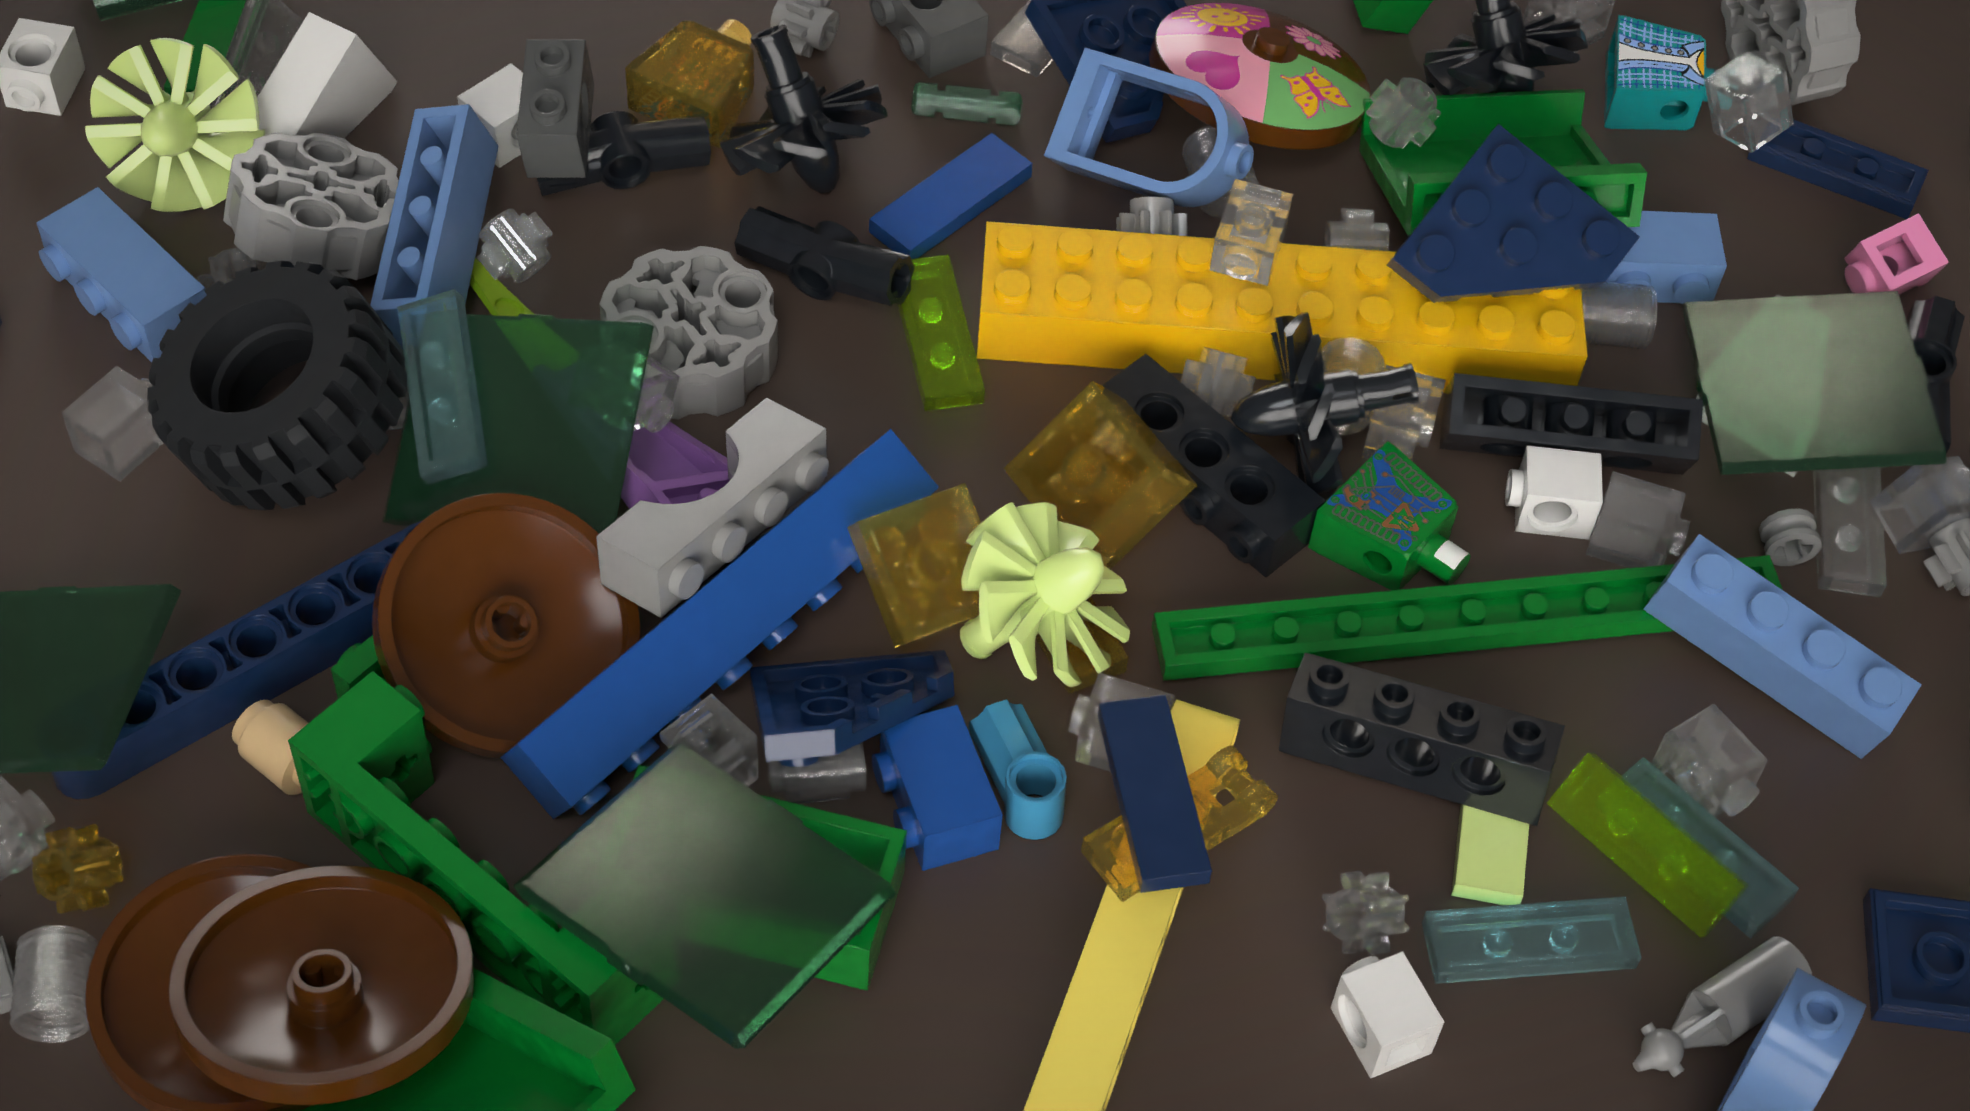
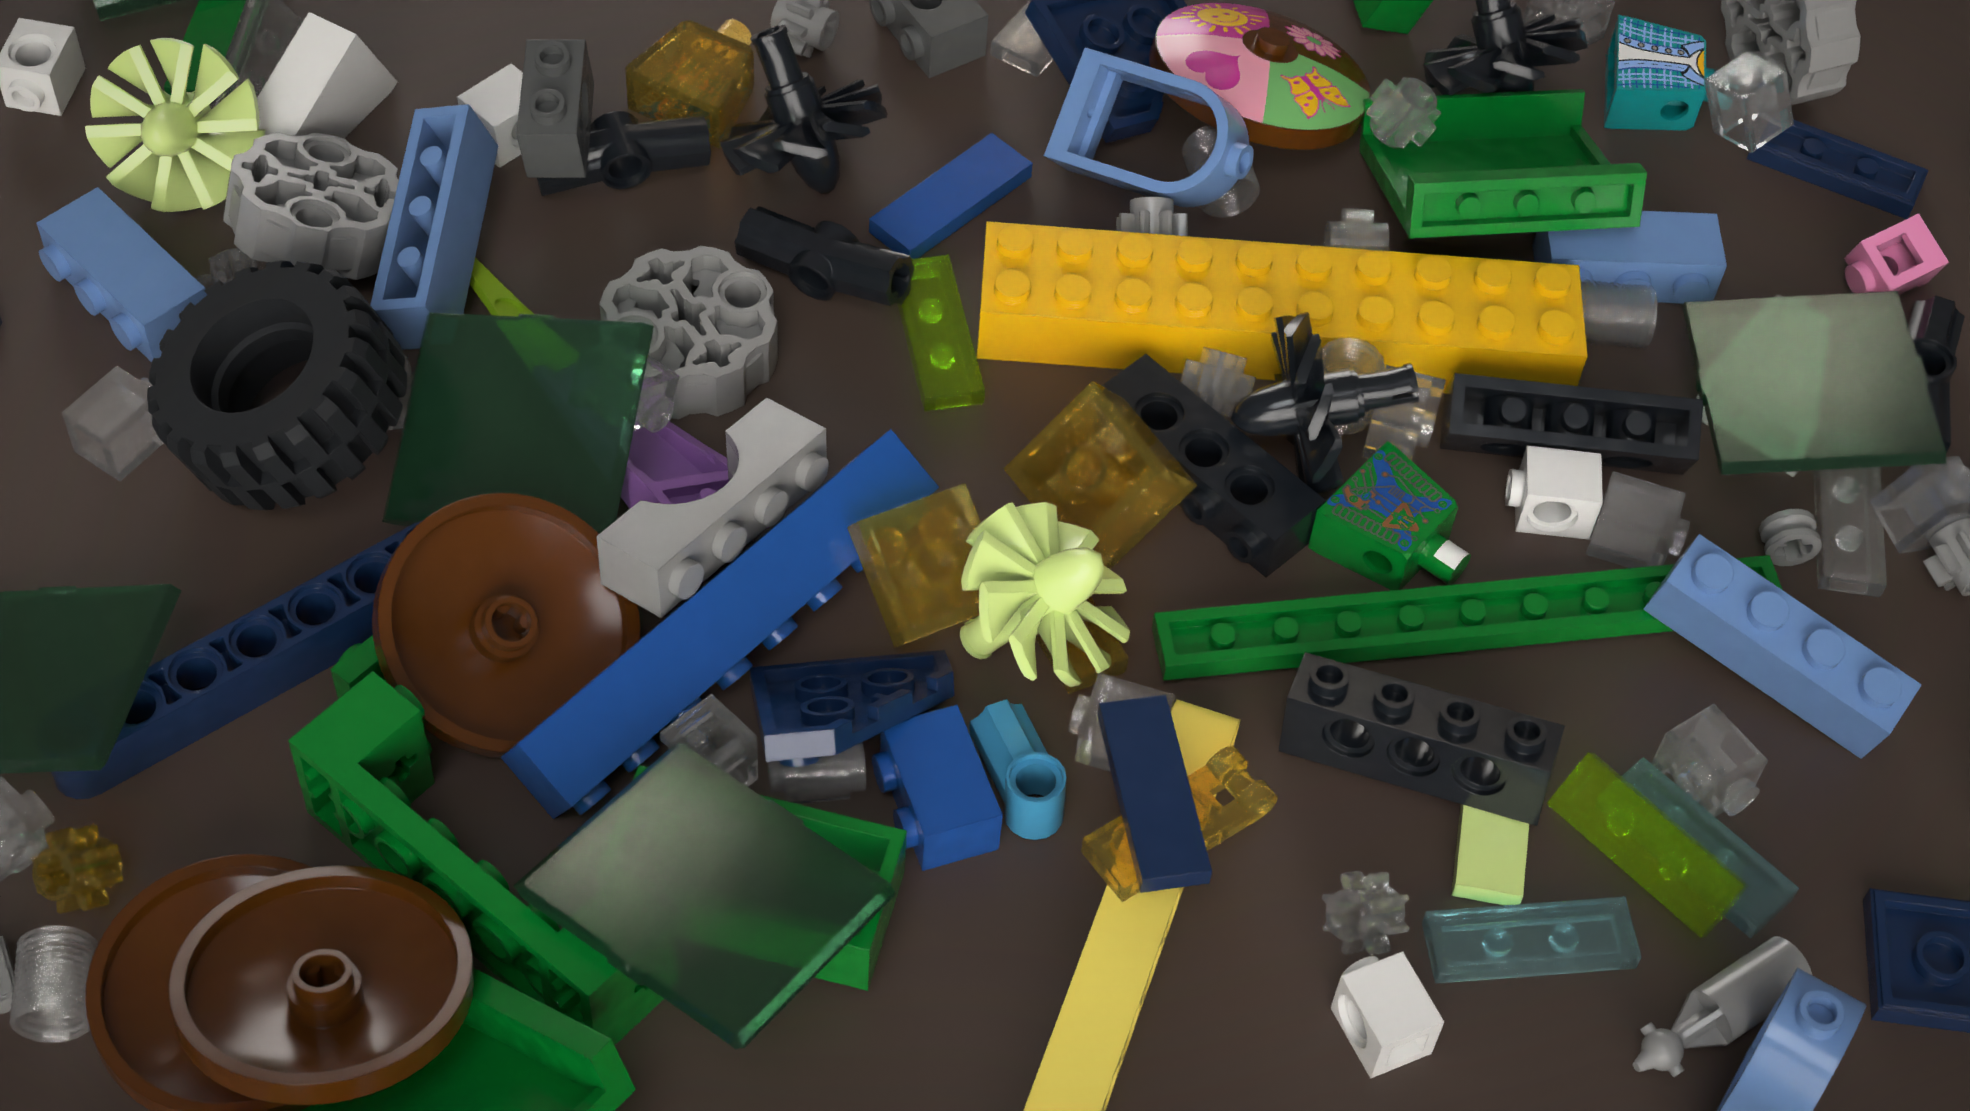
(263, 742): tan brick -> none
(442, 387): clear light blue tile -> none
(514, 245): clear gear -> none
(966, 103): clear green axle -> none
(1251, 232): clear brick -> none
(1511, 230): dark blue plate -> none

